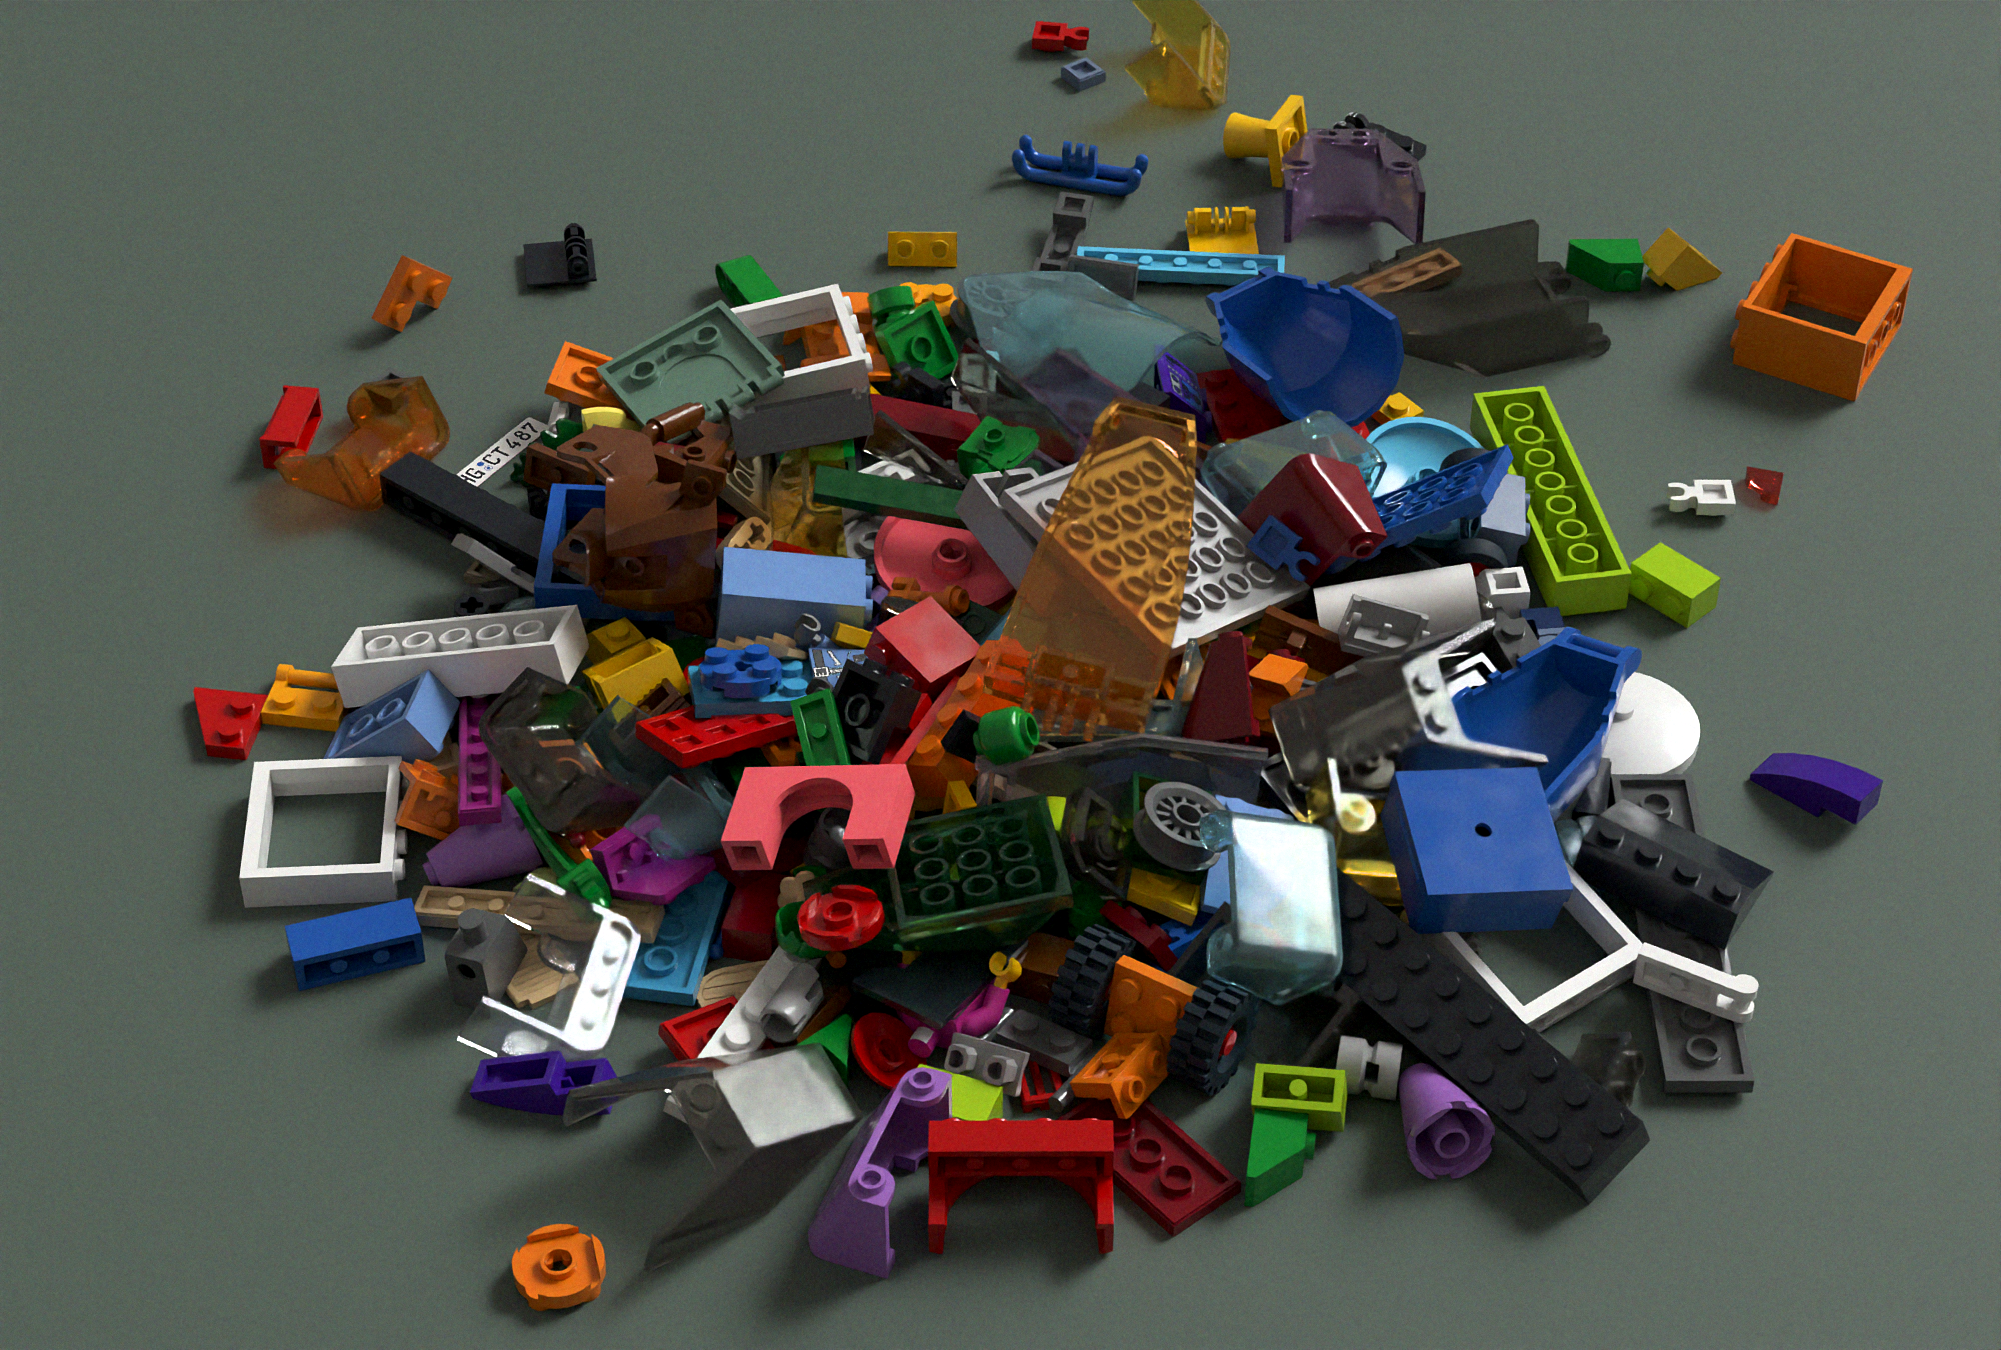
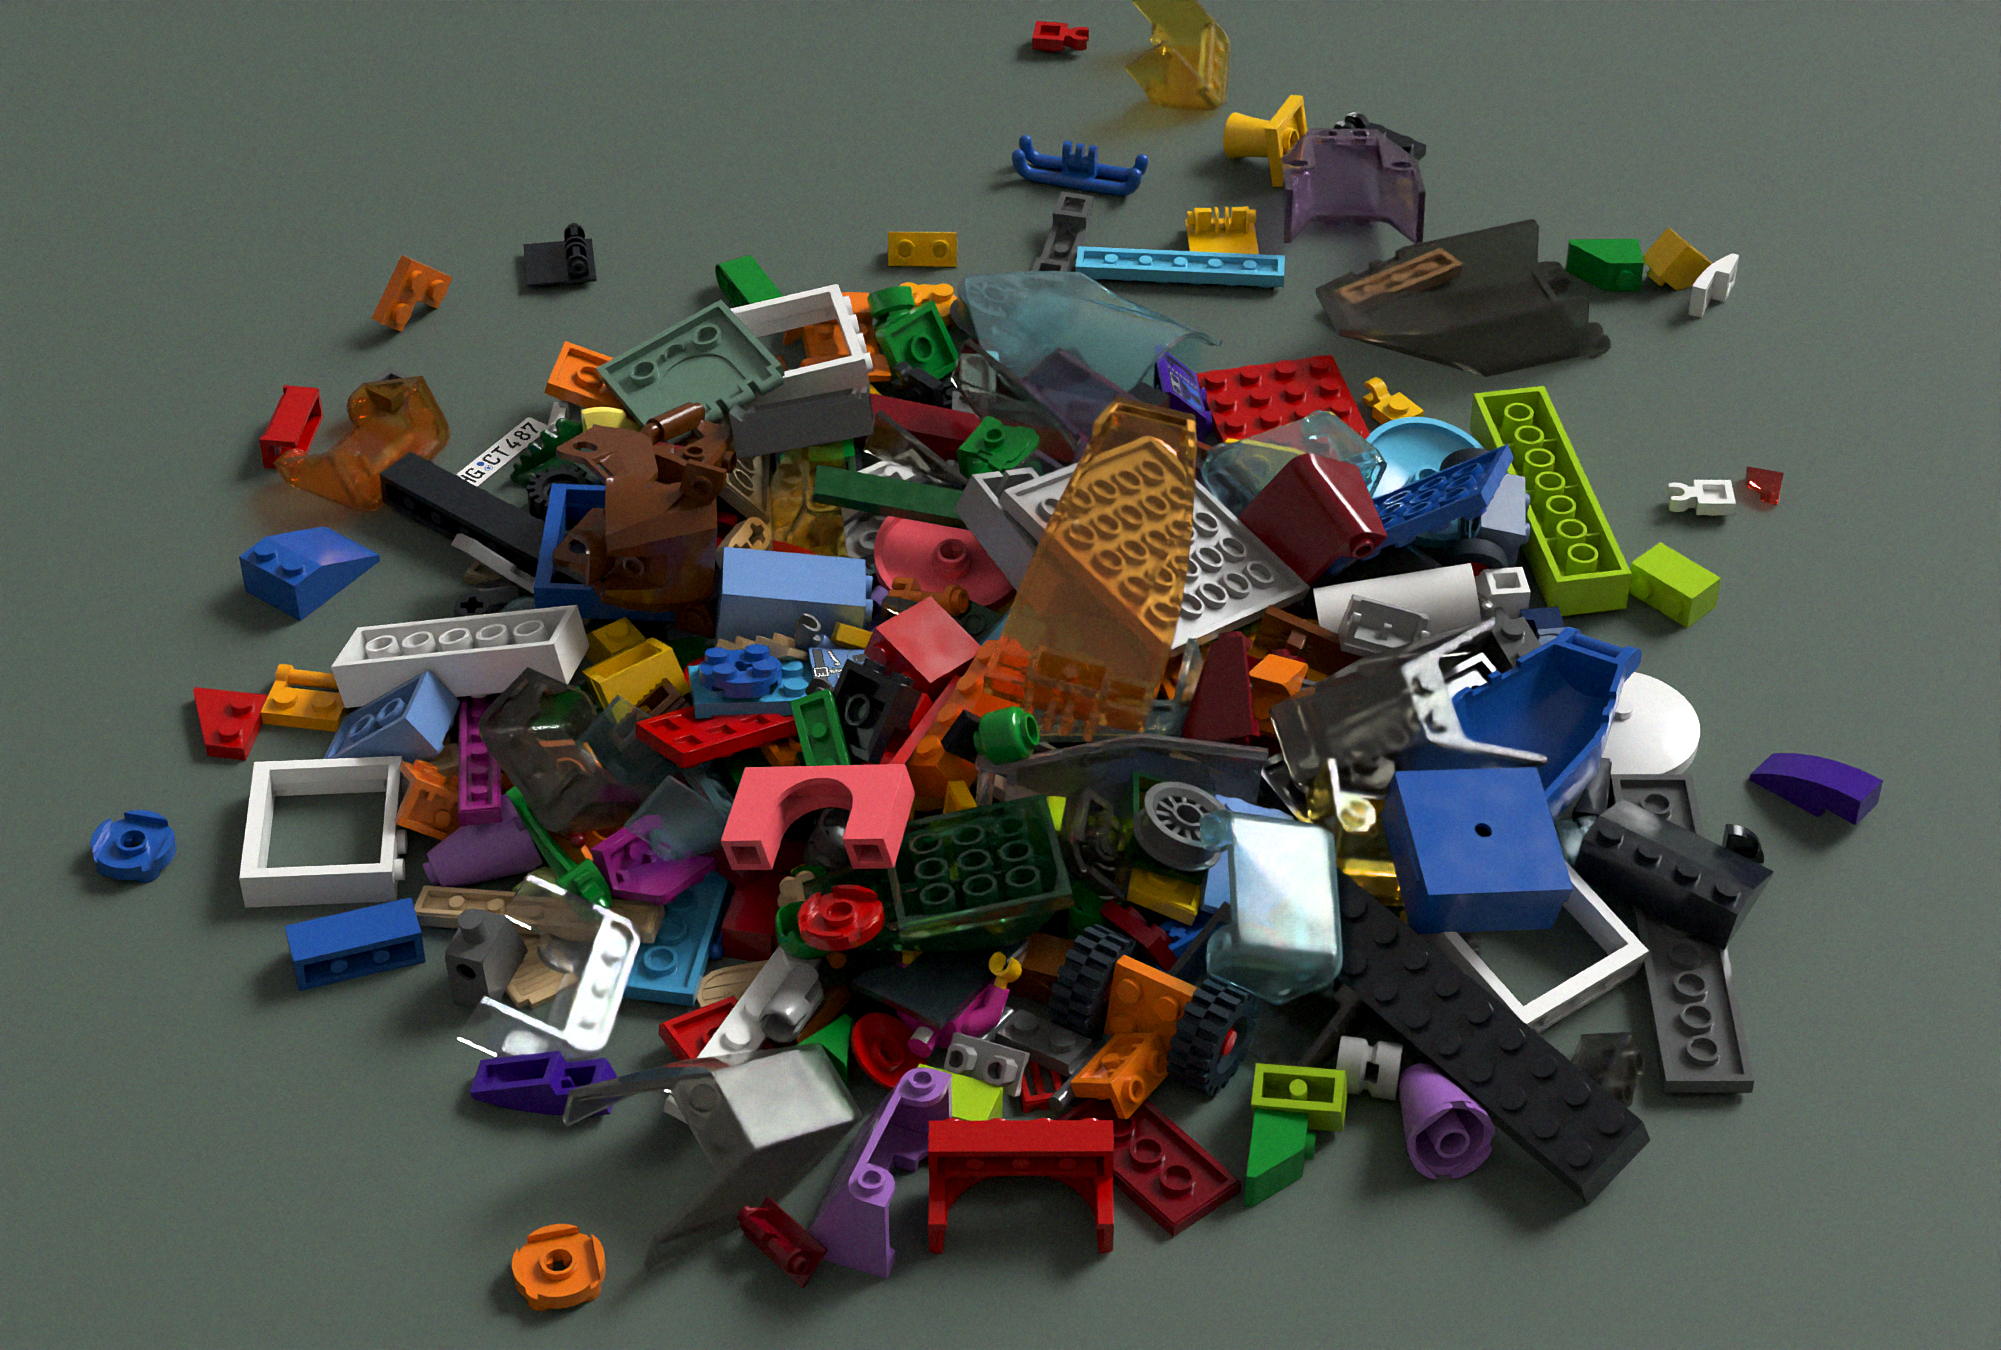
(137, 863): none -> blue plate
(303, 568): none -> blue slope
(545, 468): reddish brown plate -> none
(782, 1240): none -> dark red hinge
(1083, 74): sand blue tile -> none
(1114, 275): flat silver tile -> none
(1278, 545): blue plate -> none
(1309, 345): blue windscreen -> none
(1696, 983): white plate -> none
(1713, 284): none -> white slope
(1743, 842): none -> black tile
(1832, 282): orange window -> none

